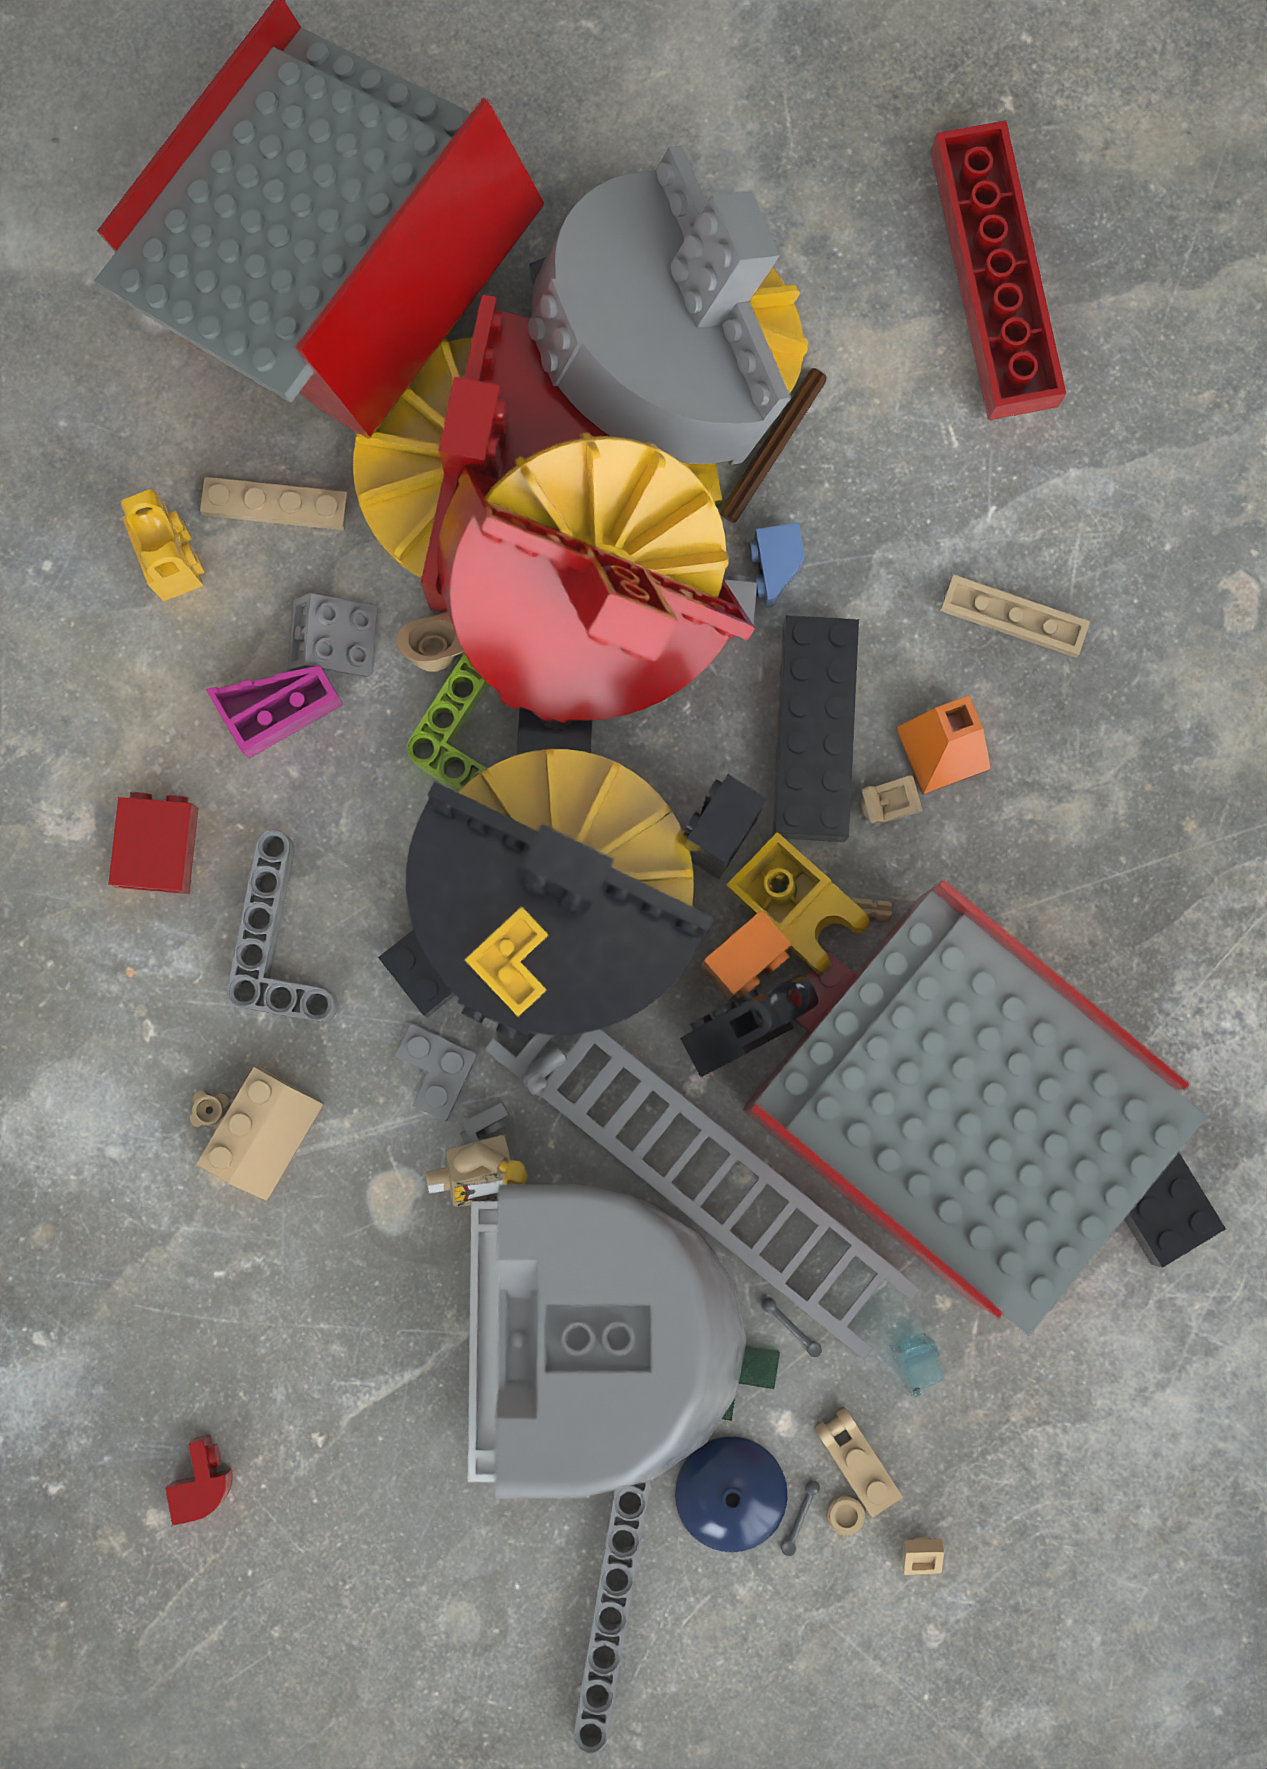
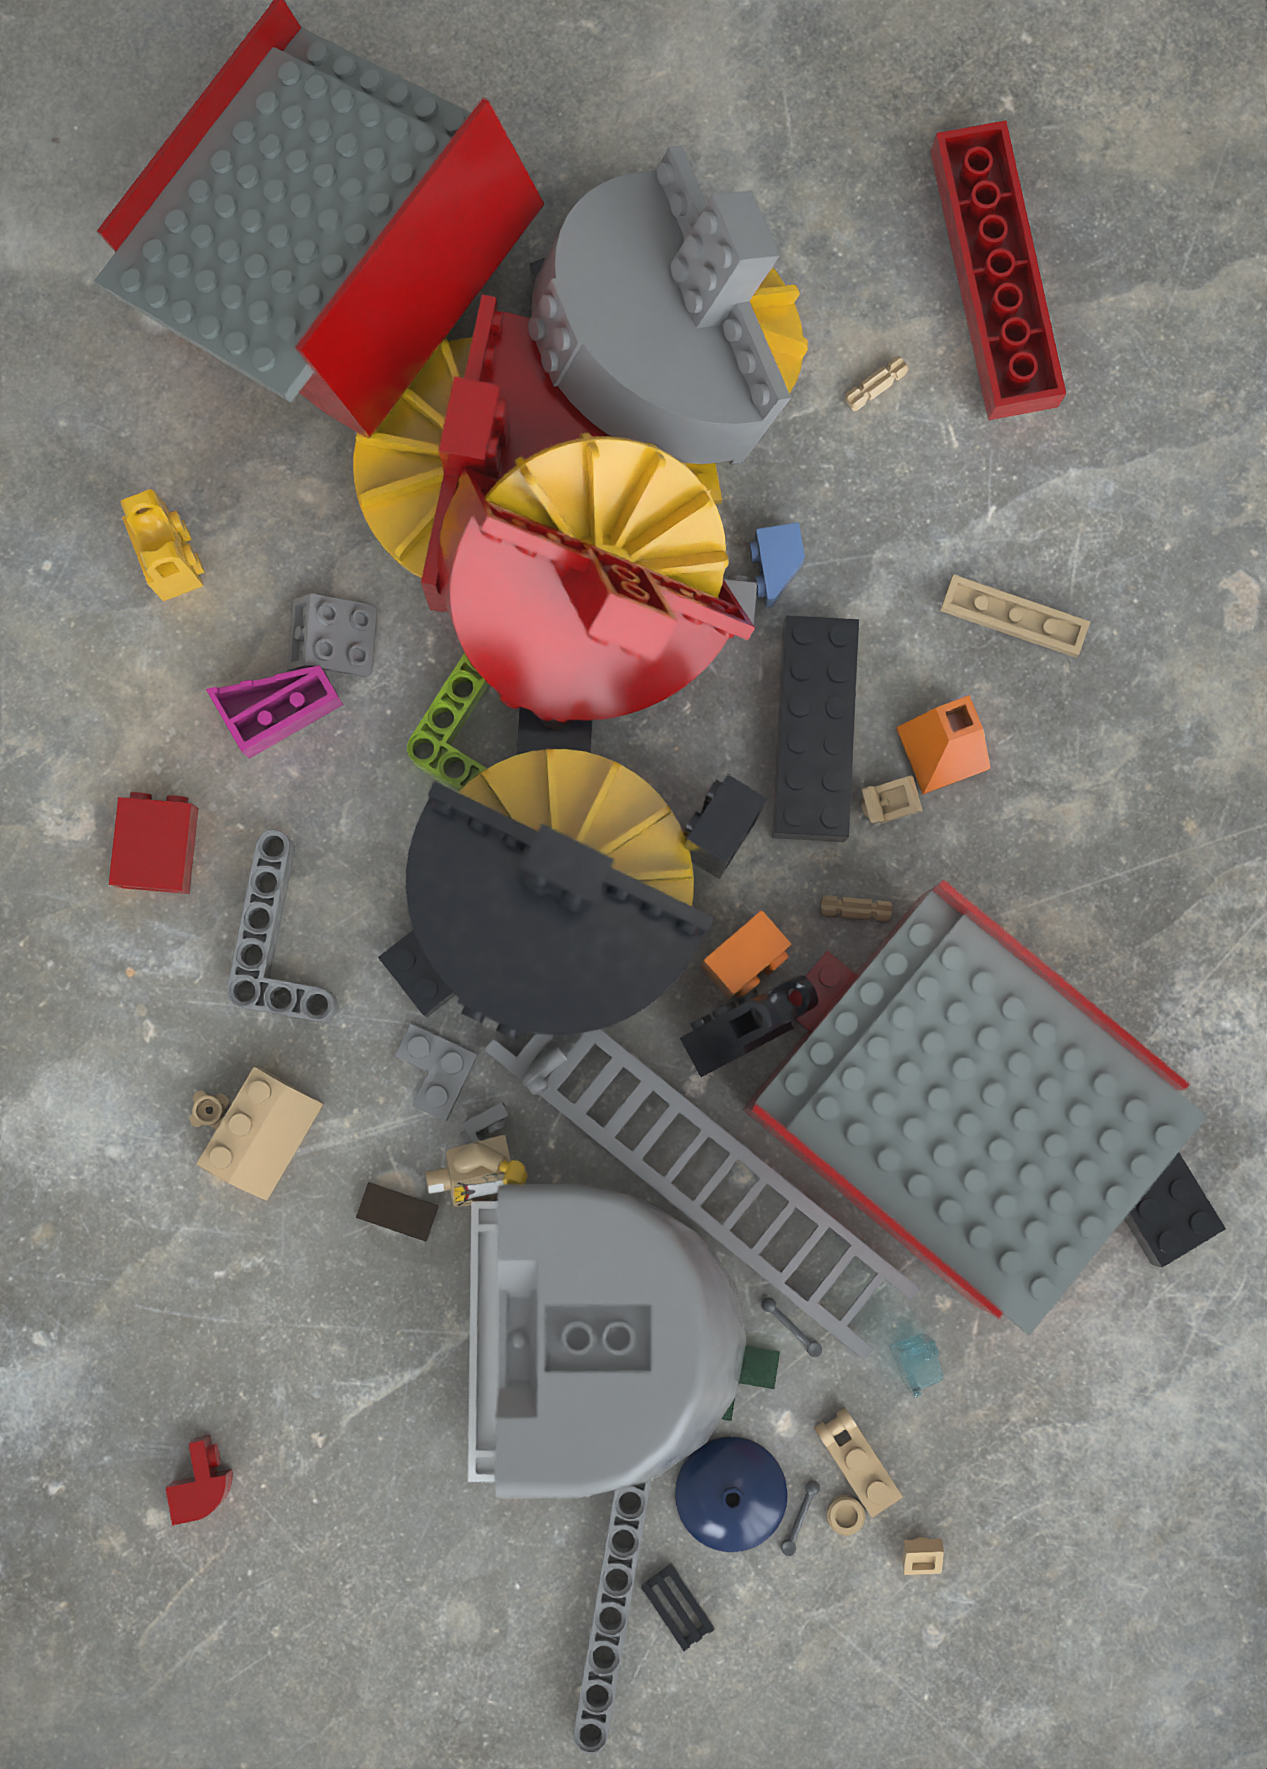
(274, 503): tan plate -> none
(397, 1211): none -> dark brown tile
(429, 642): tan piece -> none
(499, 961): yellow plate -> none
(695, 1634): none -> black tile
(773, 445): reddish brown axle -> none
(804, 907): yellow brick -> none
(876, 383): none -> tan axle

